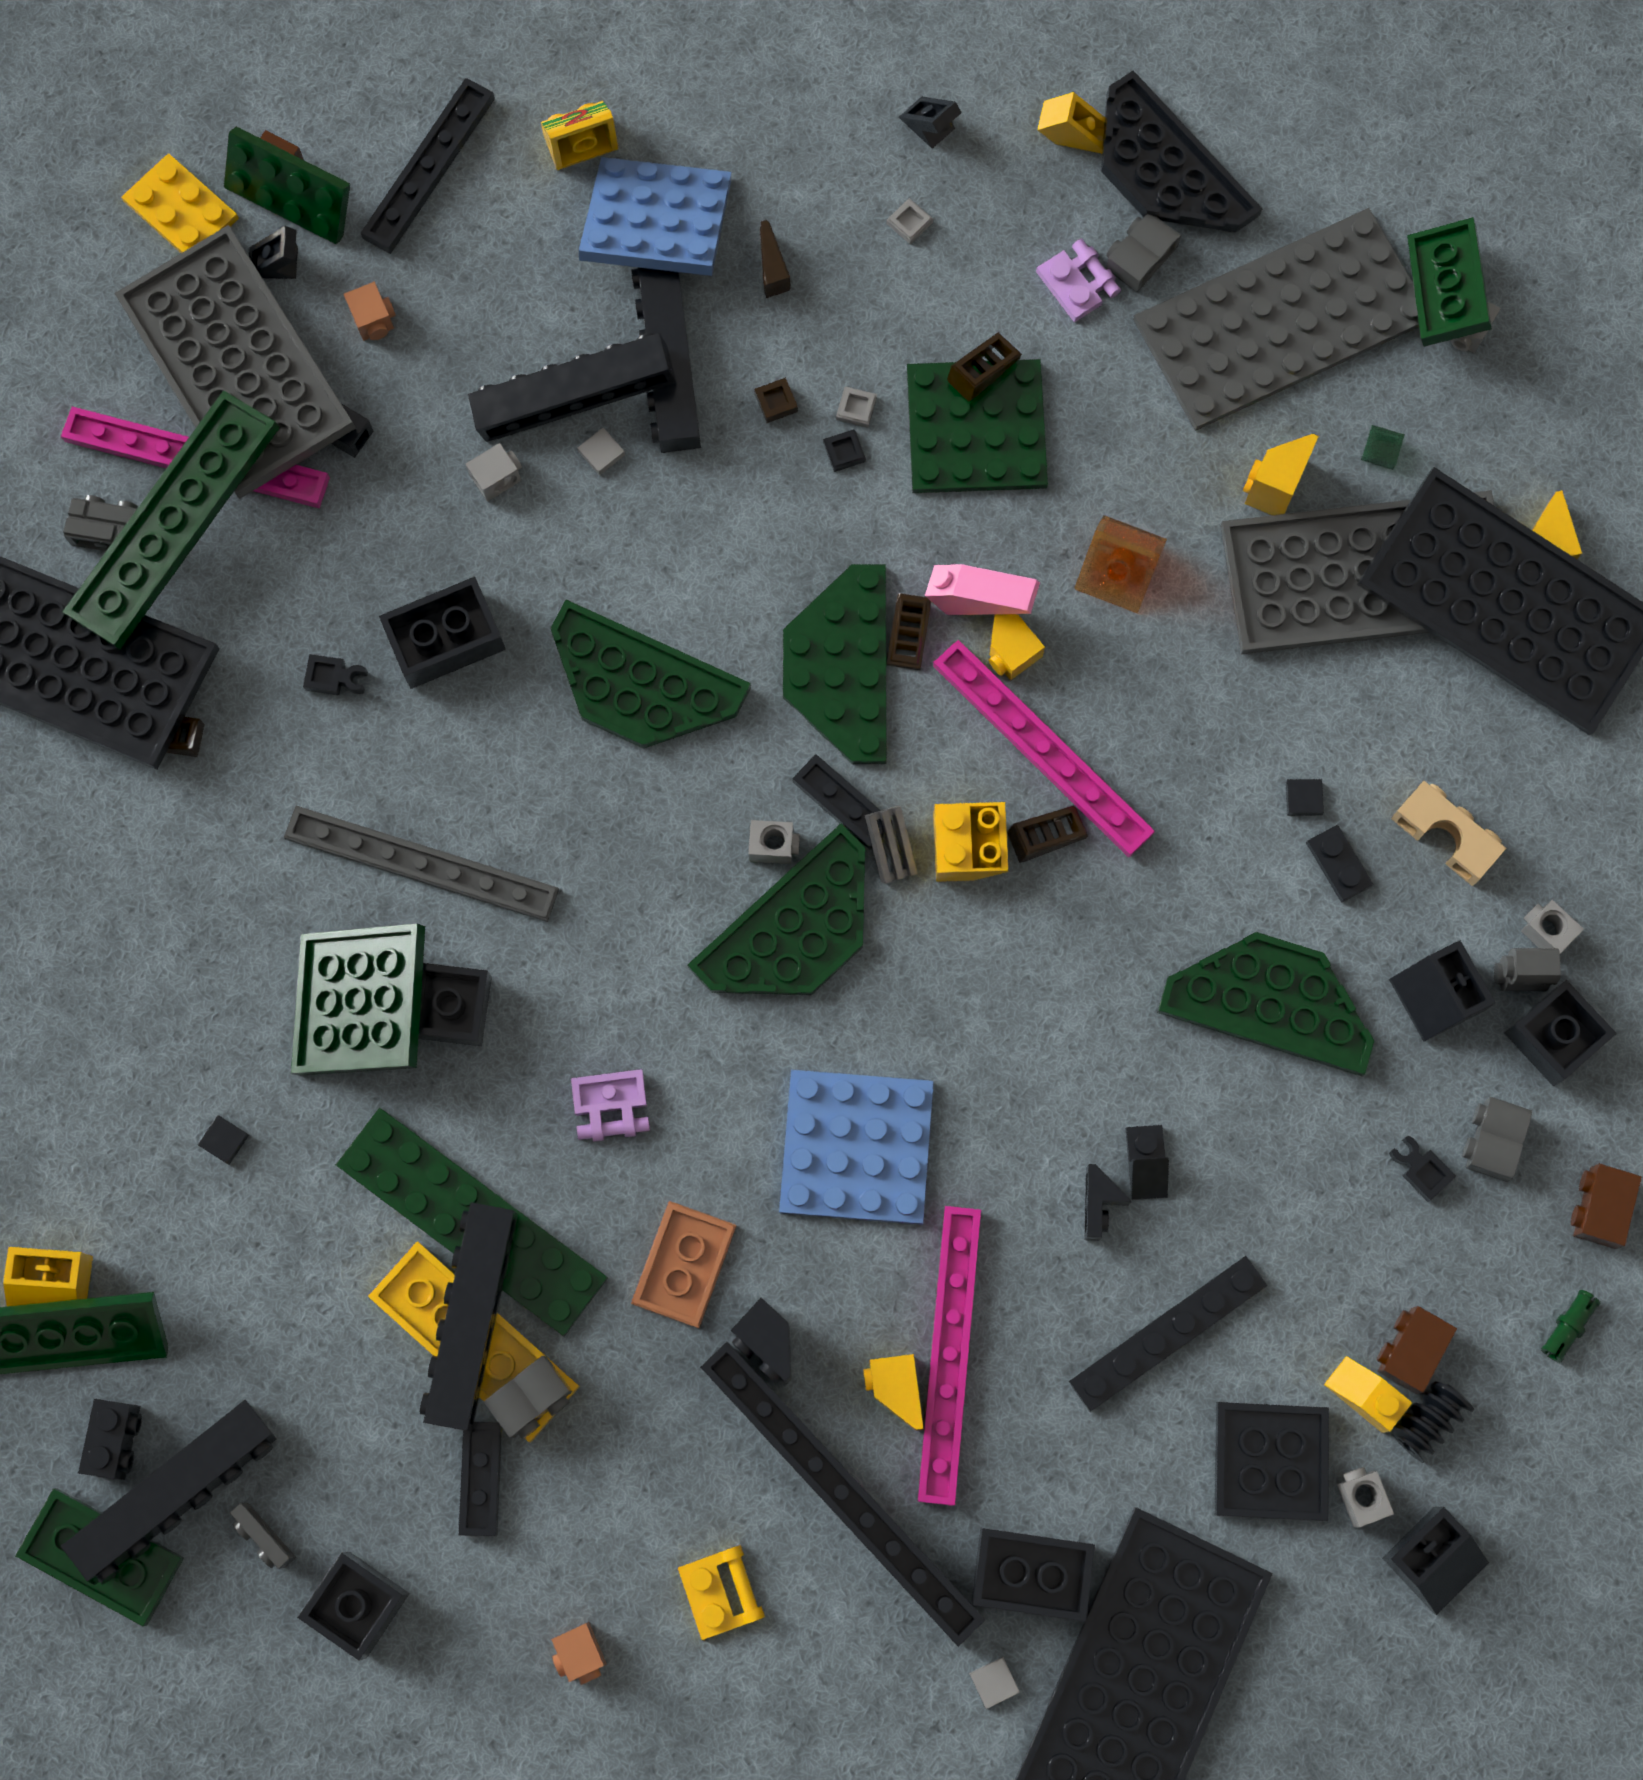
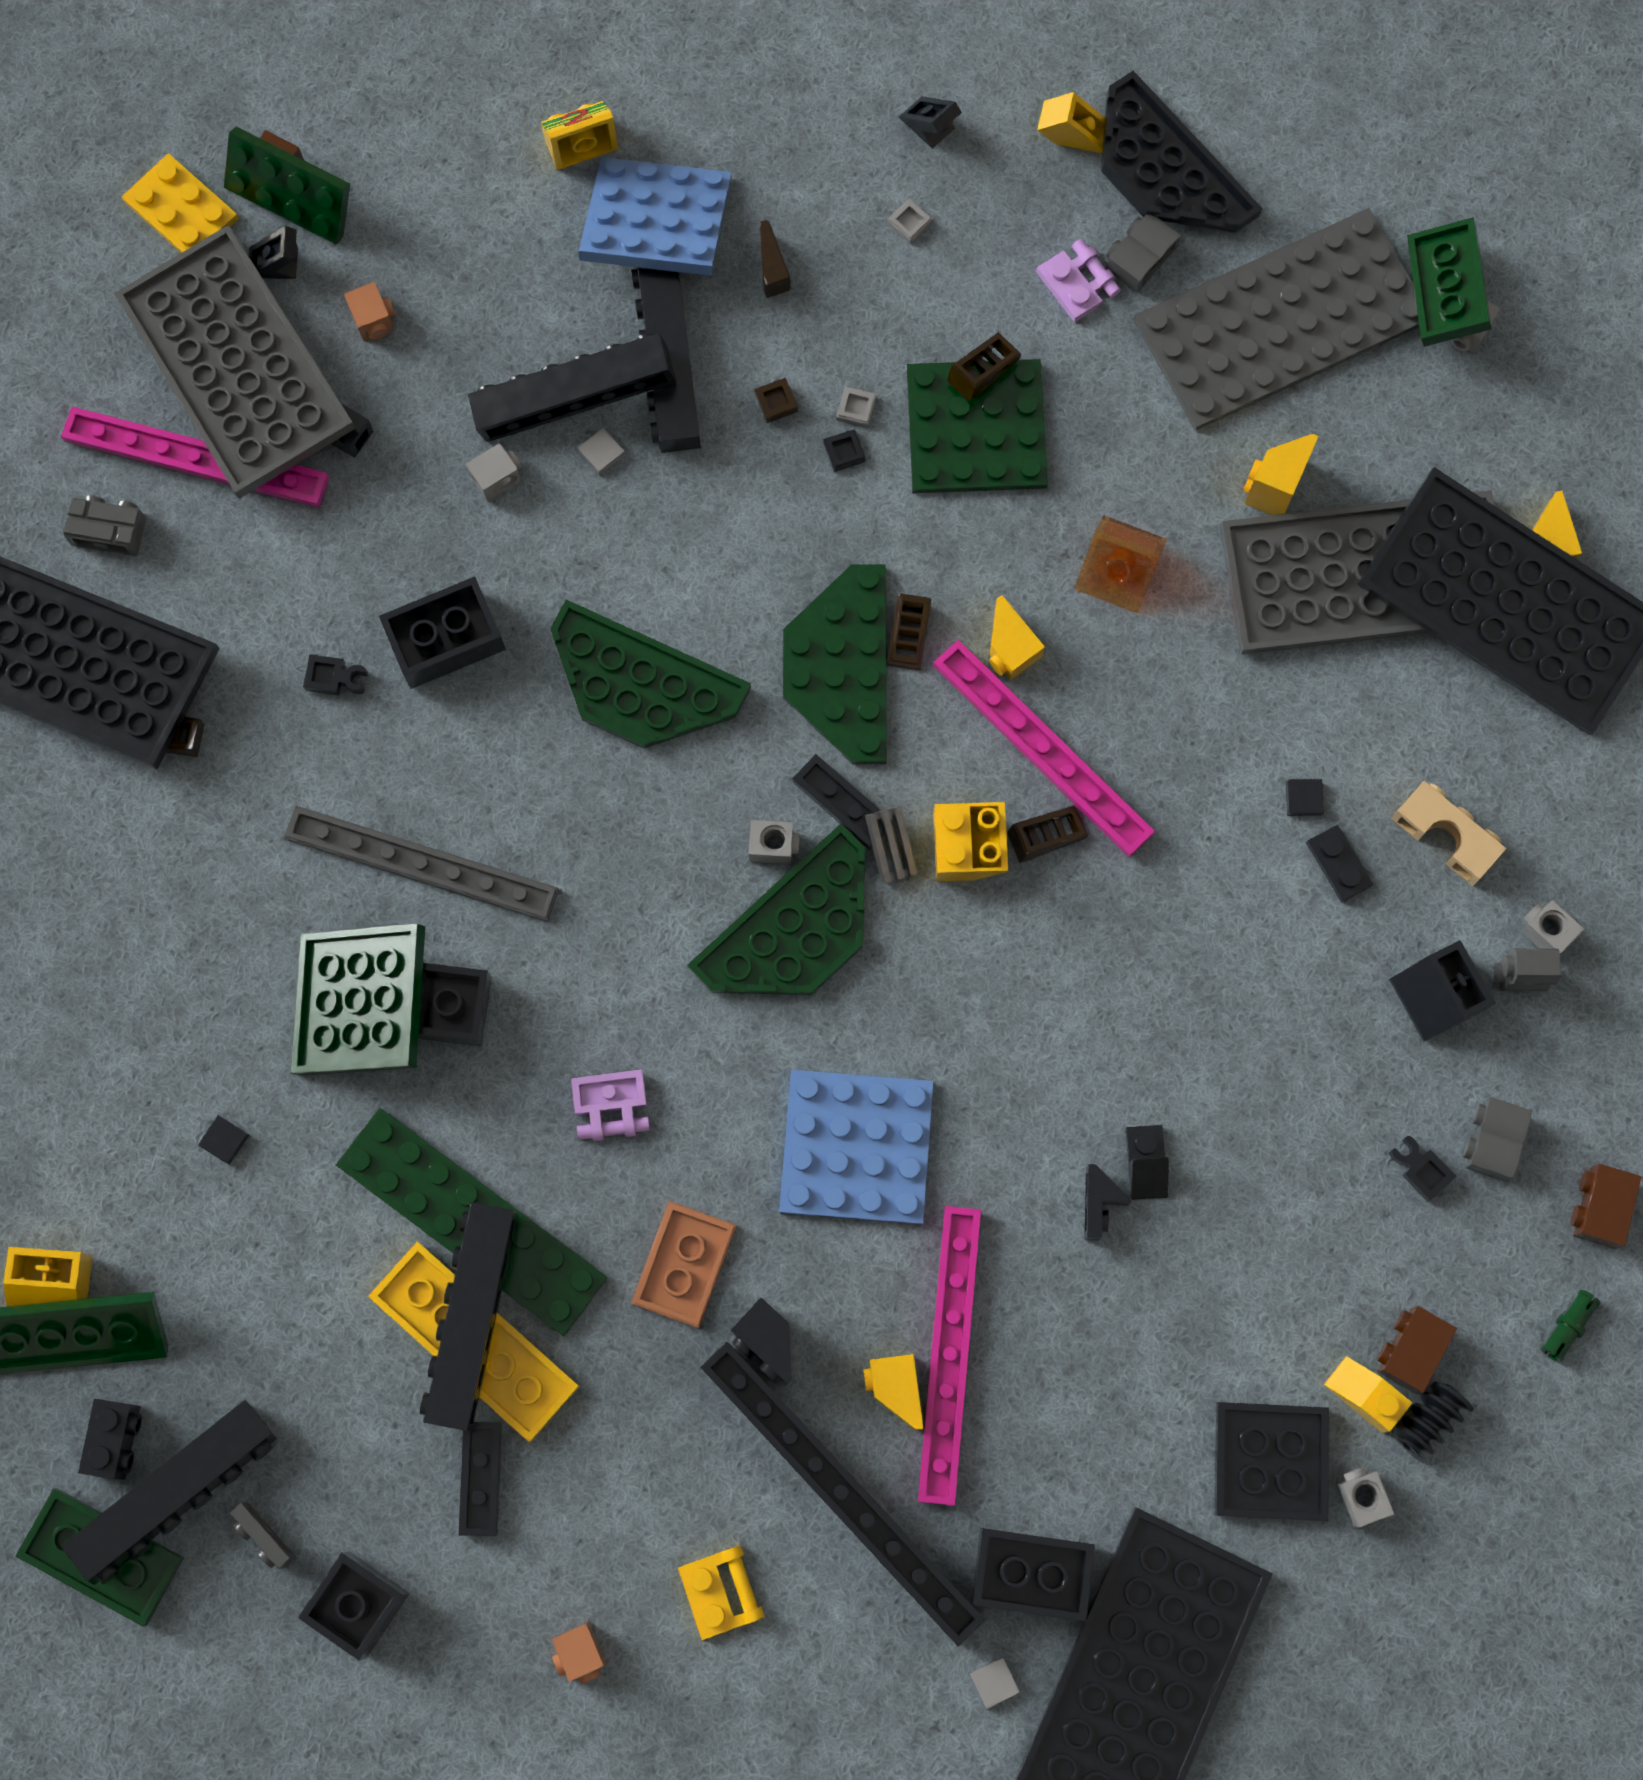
(171, 519): dark green plate -> none
(427, 165): black plate -> none
(528, 1398): dark grey brick -> none
(980, 591): bright pink slope -> none
(1167, 1333): black plate -> none
(1273, 998): dark green plate -> none
(1382, 447): clear green plate -> none
(1436, 1558): black slope -> none
(1560, 1033): black brick -> none

